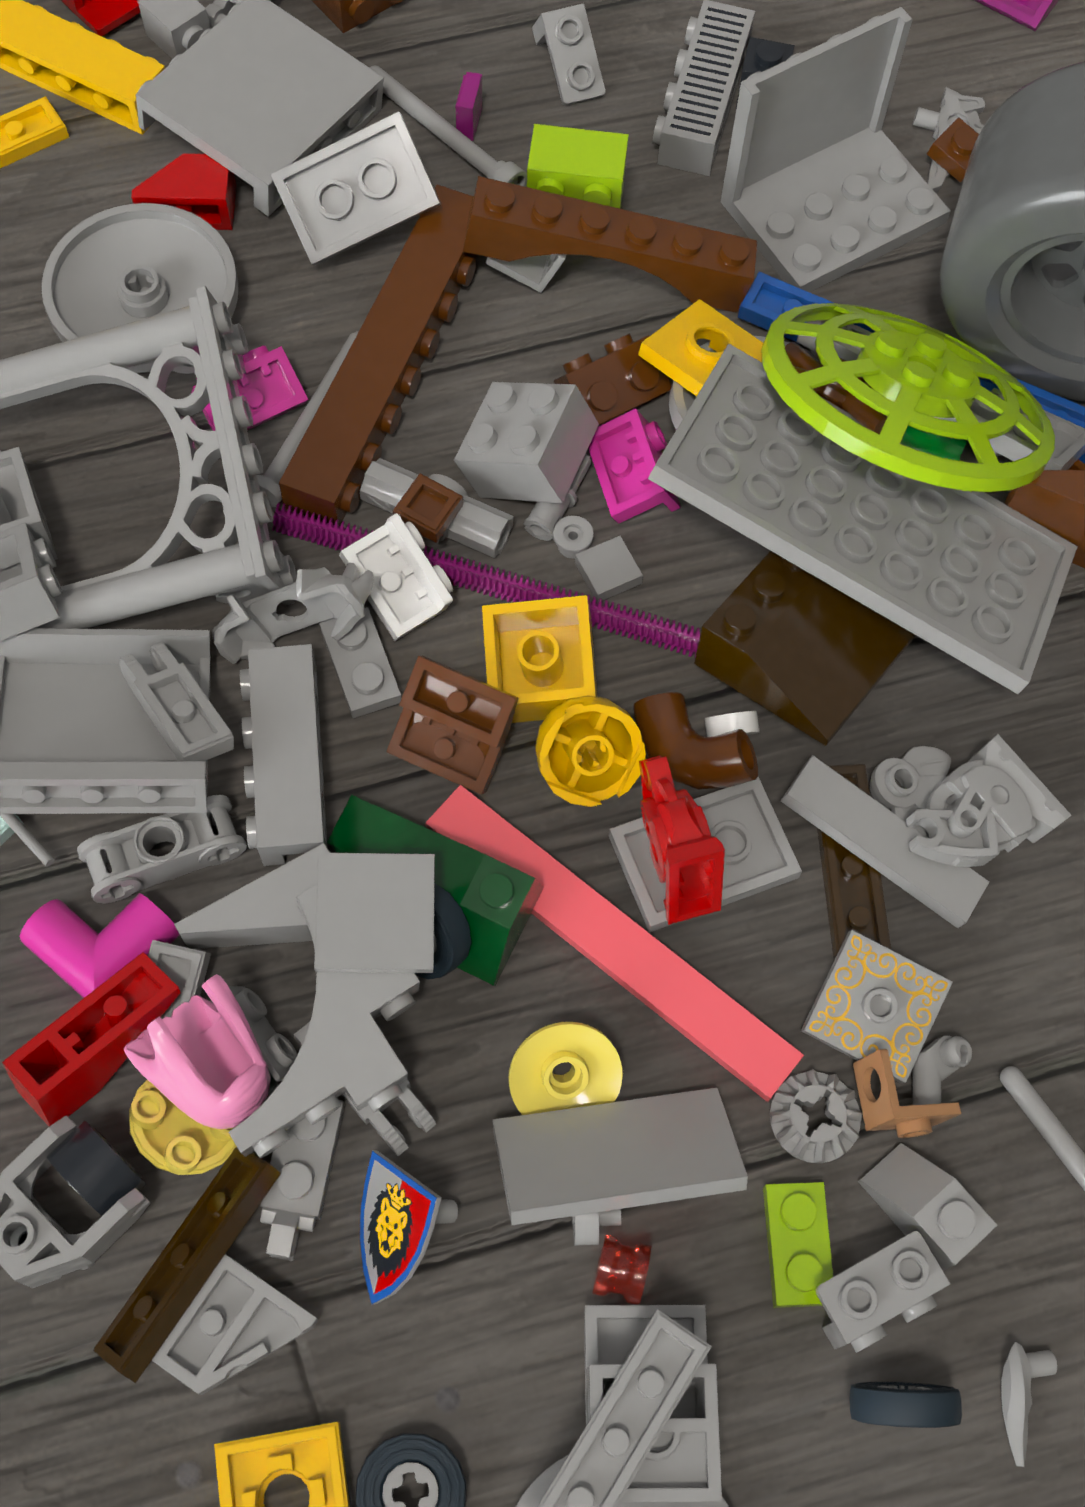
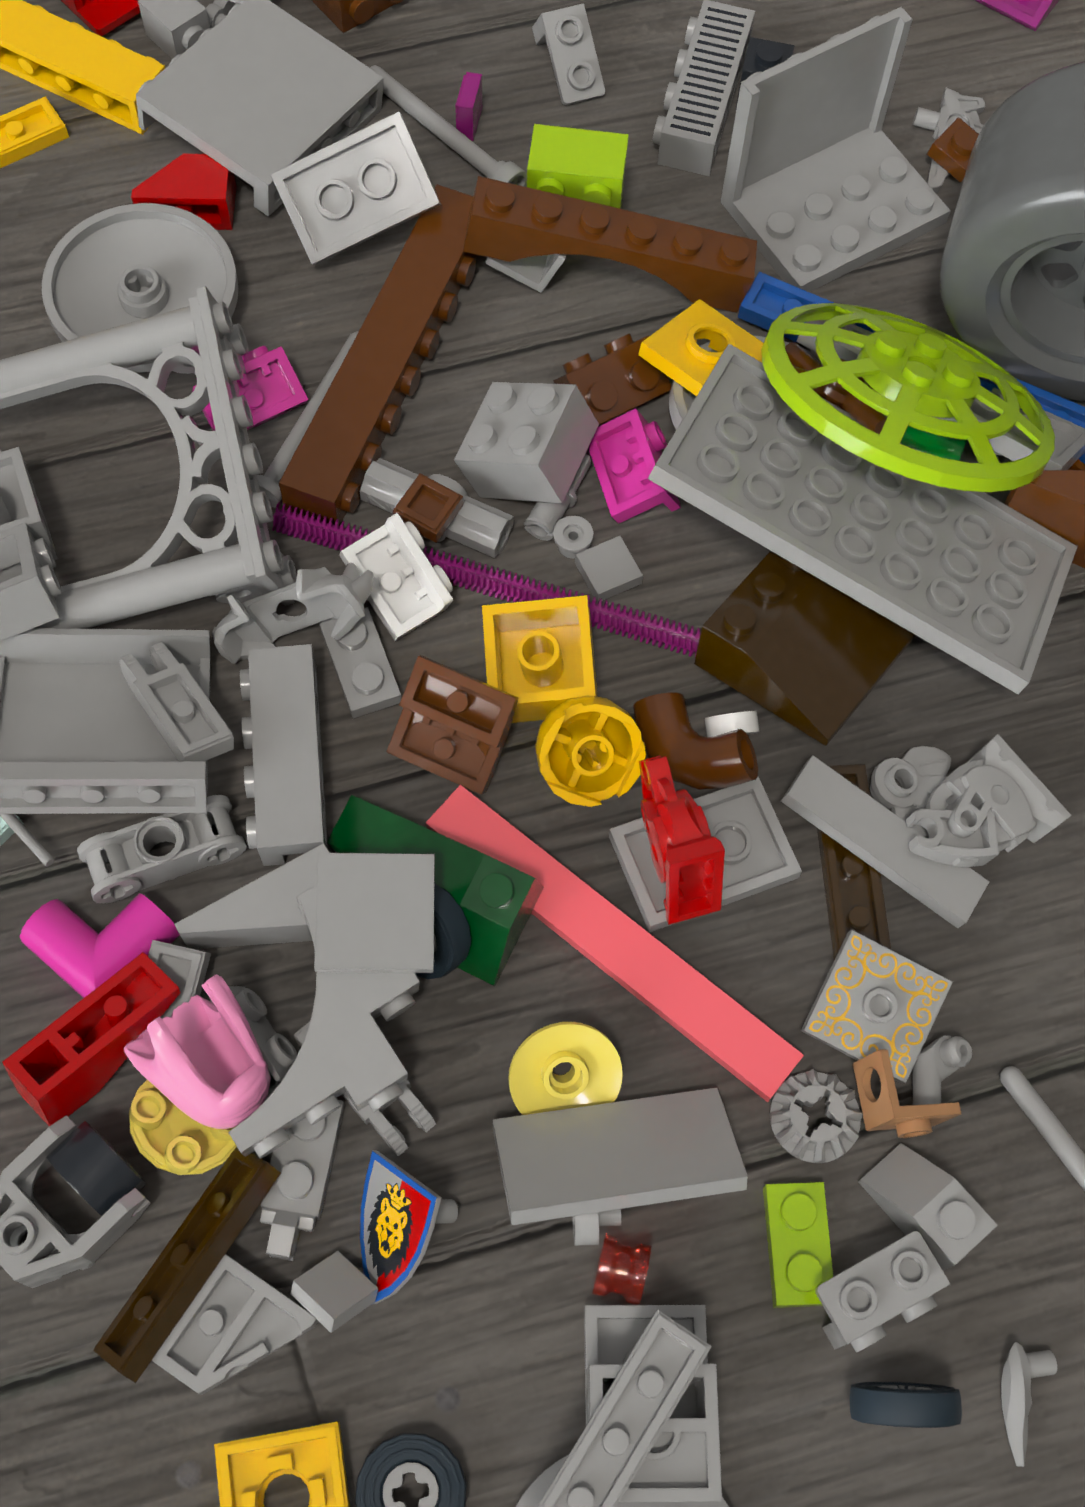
(334, 1291): none -> light grey tile

